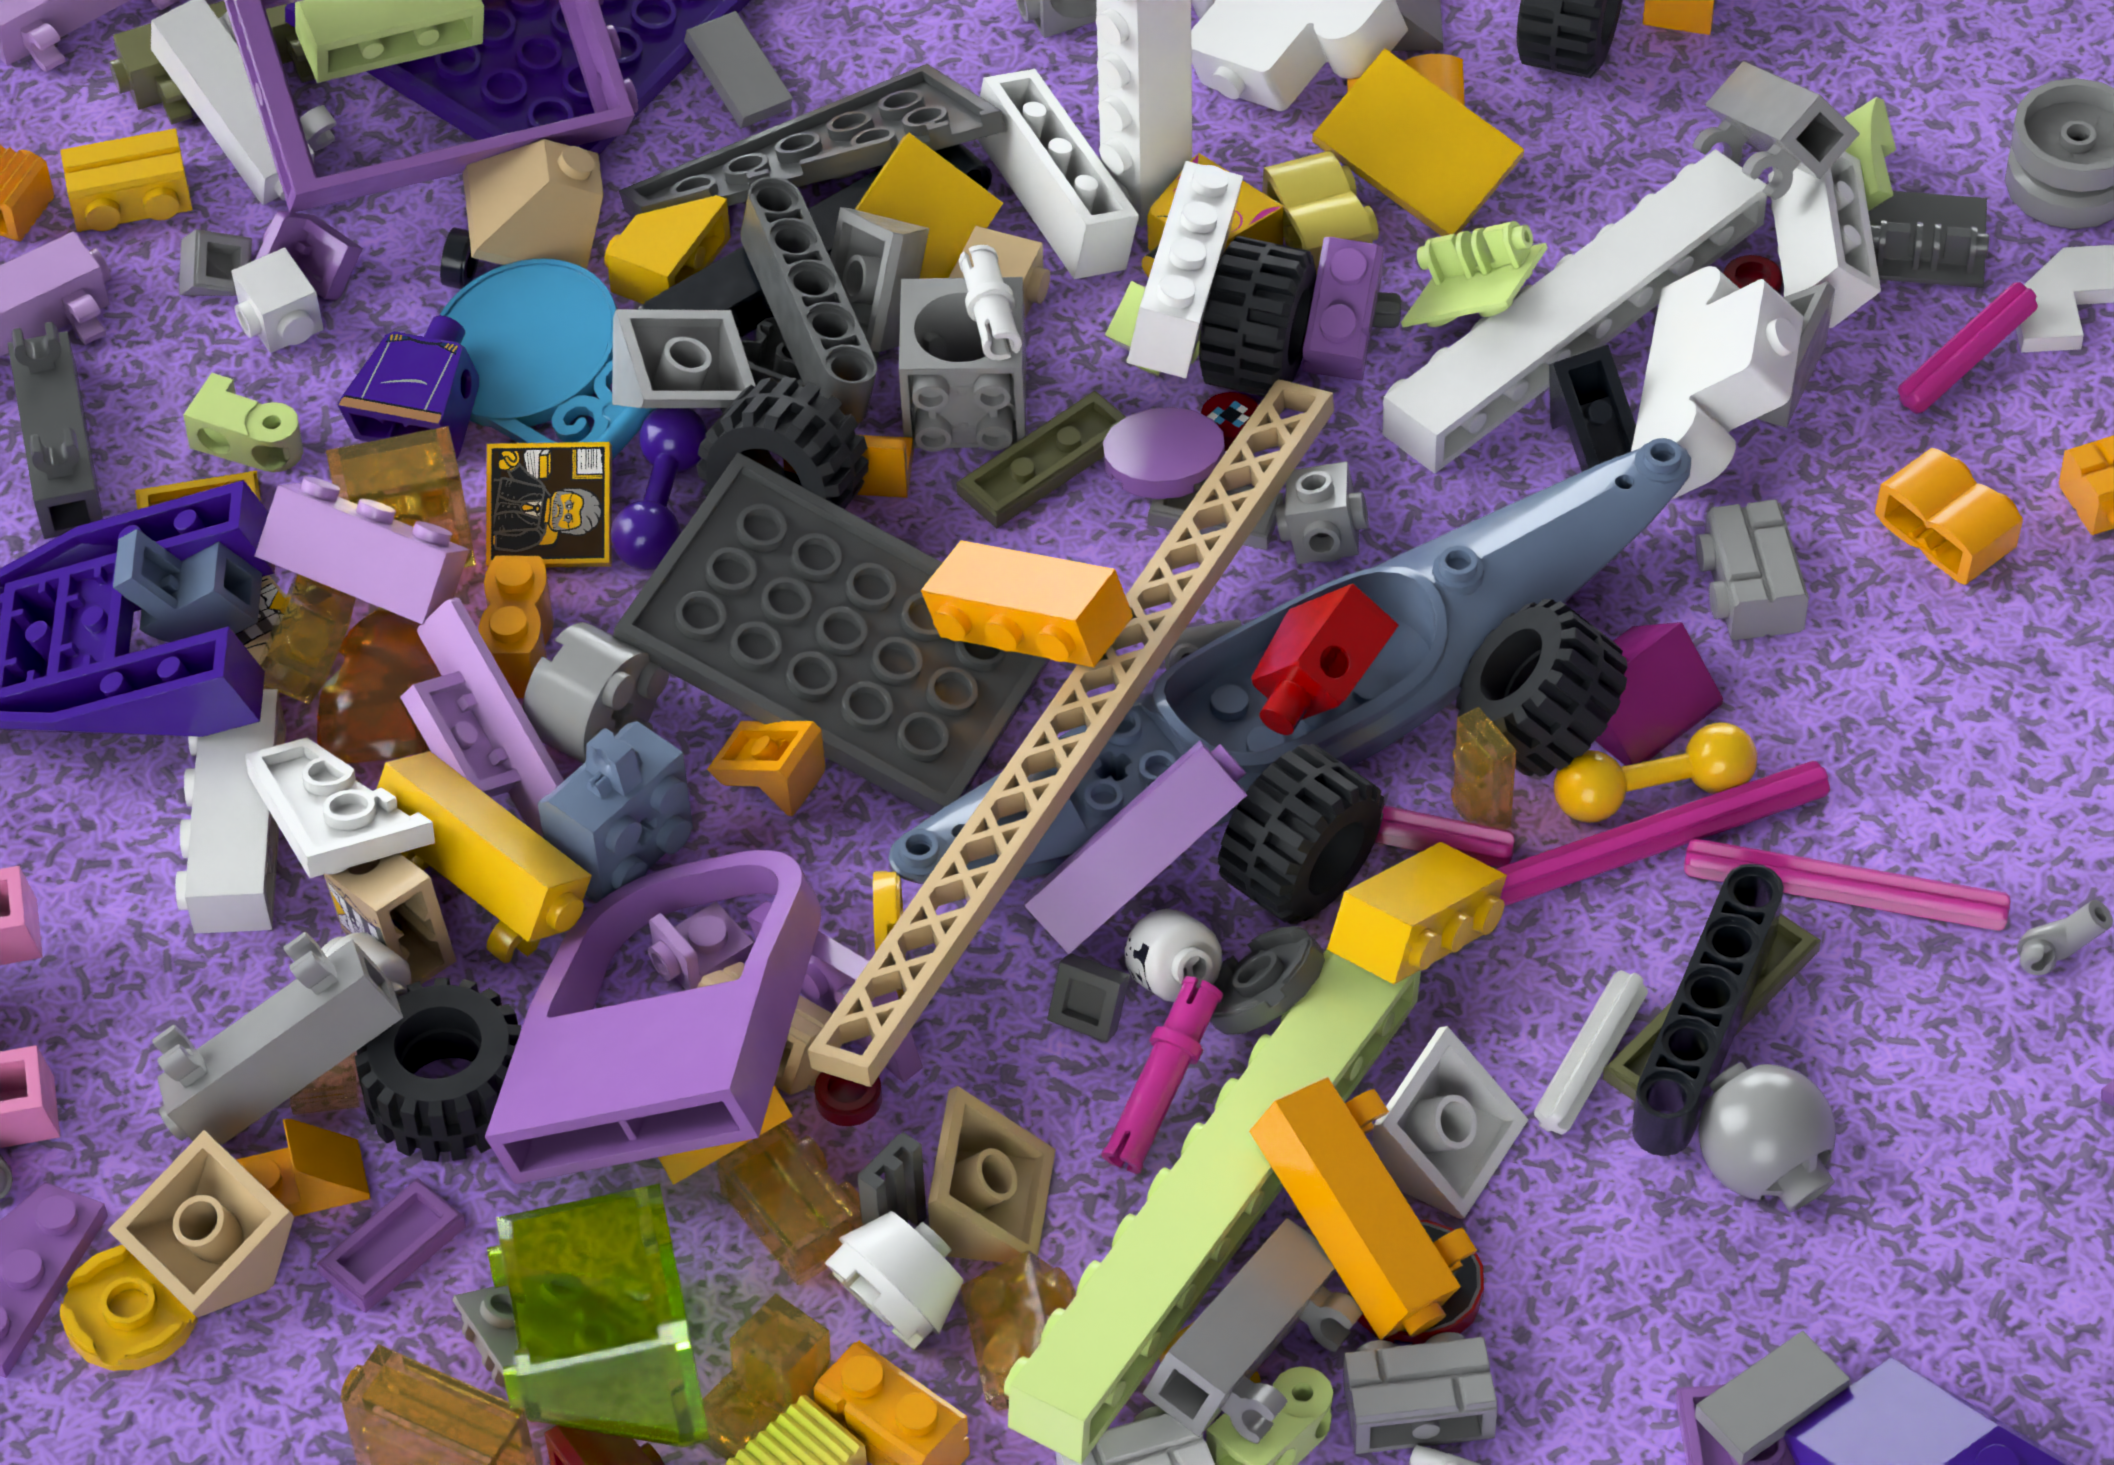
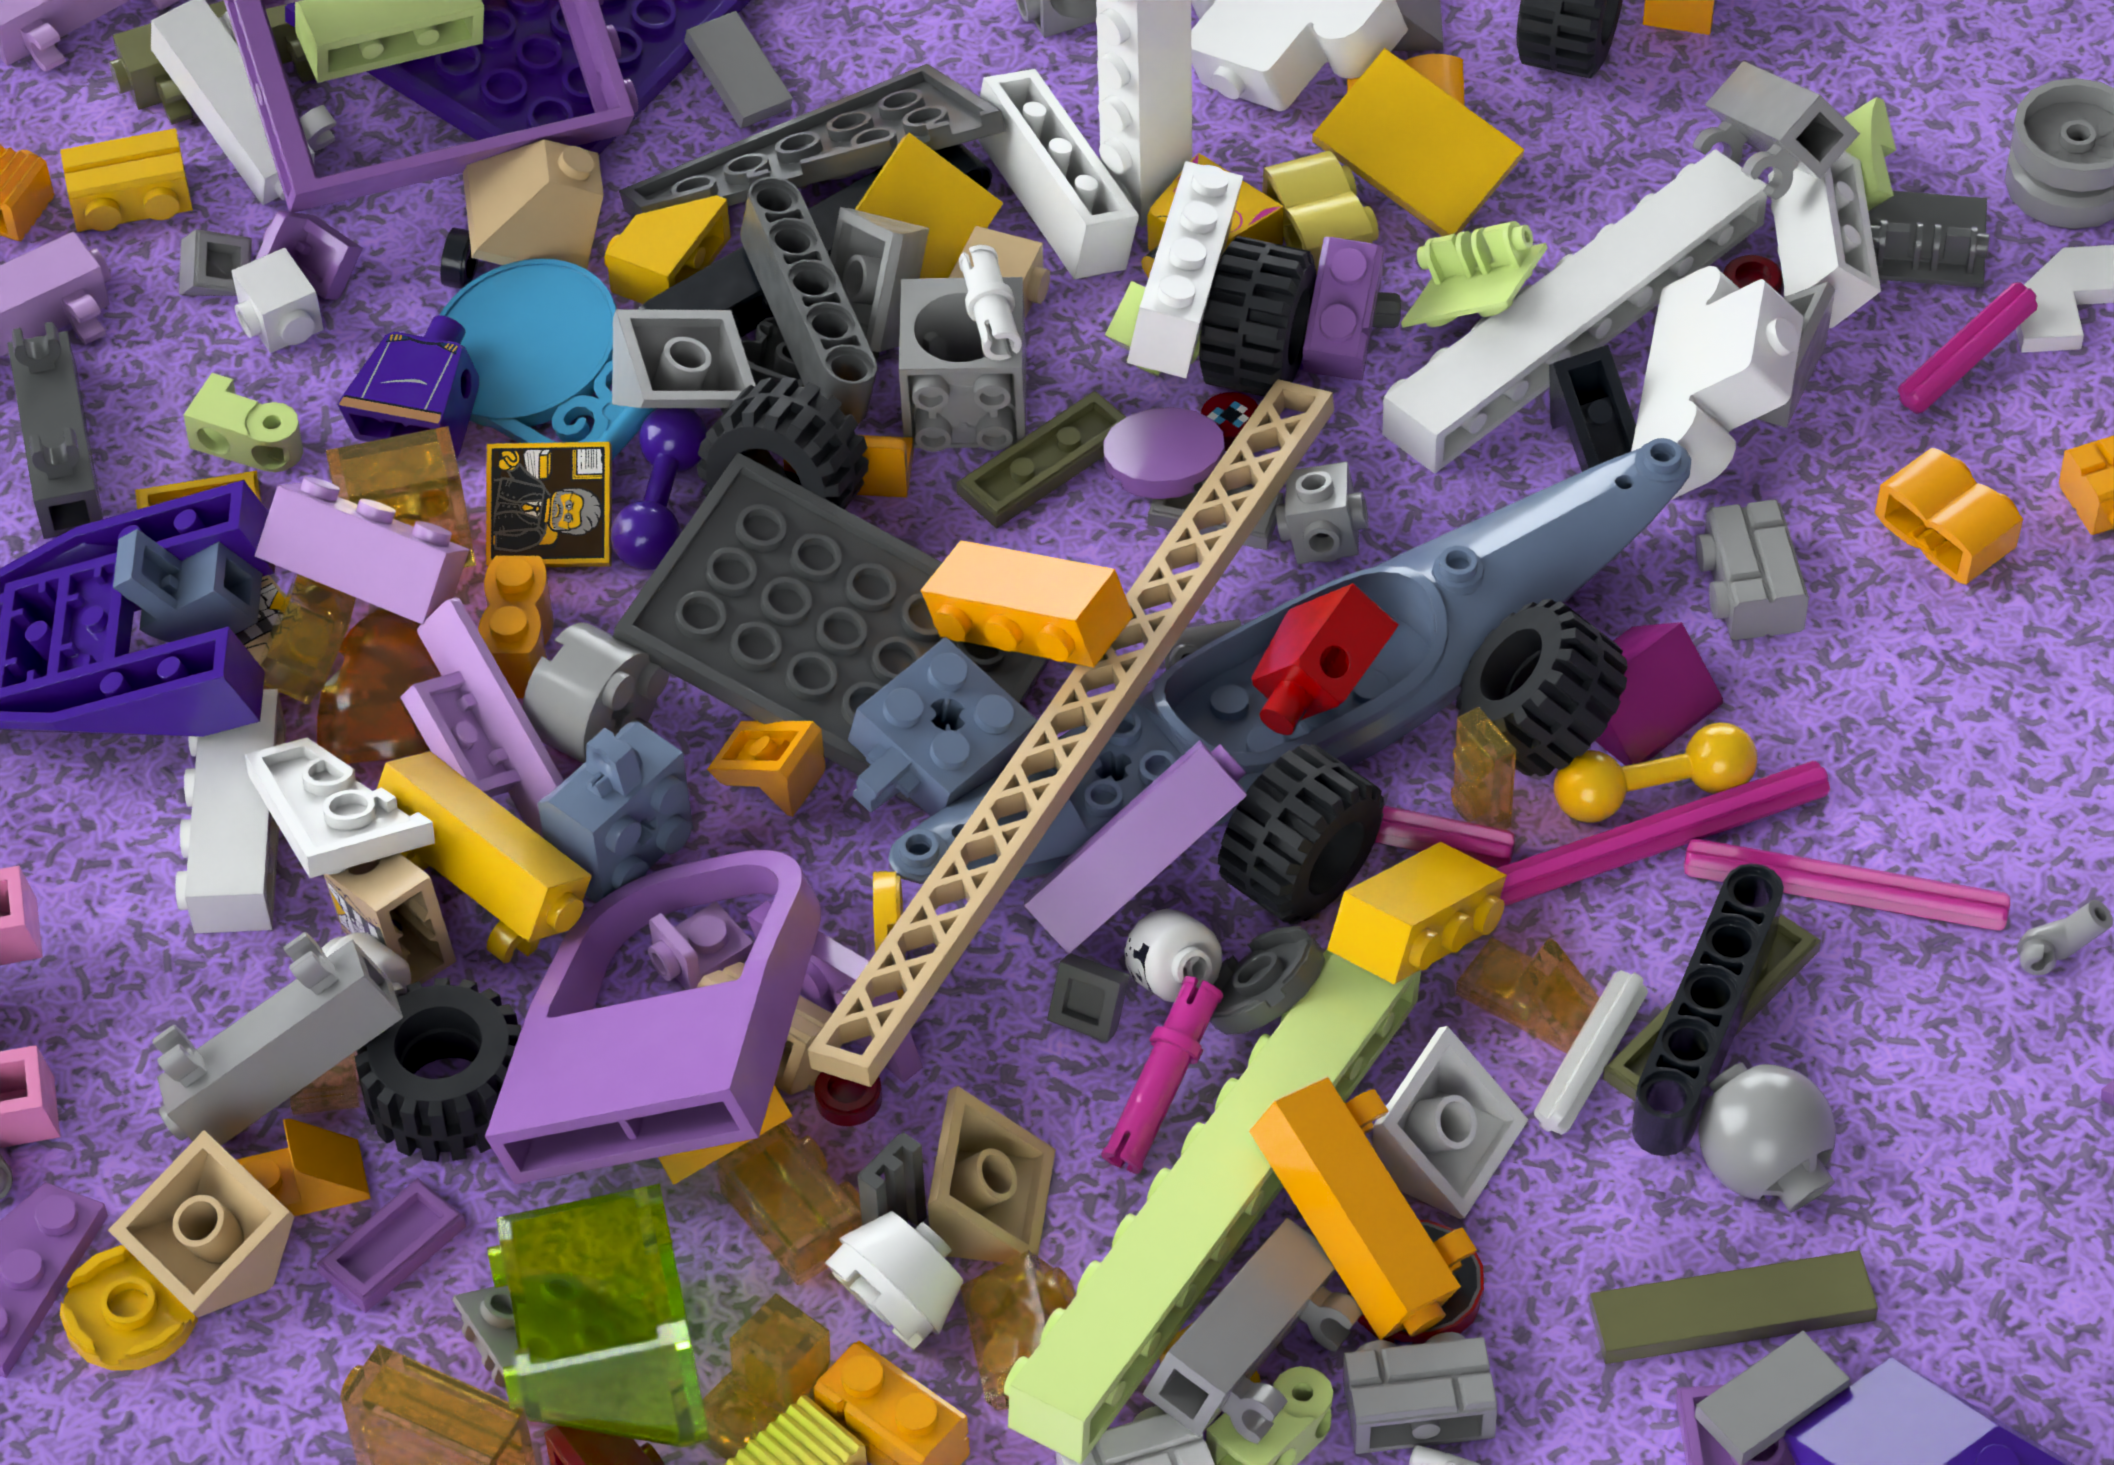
(936, 732): none -> sand blue hinge
(1535, 994): none -> clear yellow slope
(1732, 1307): none -> olive tile

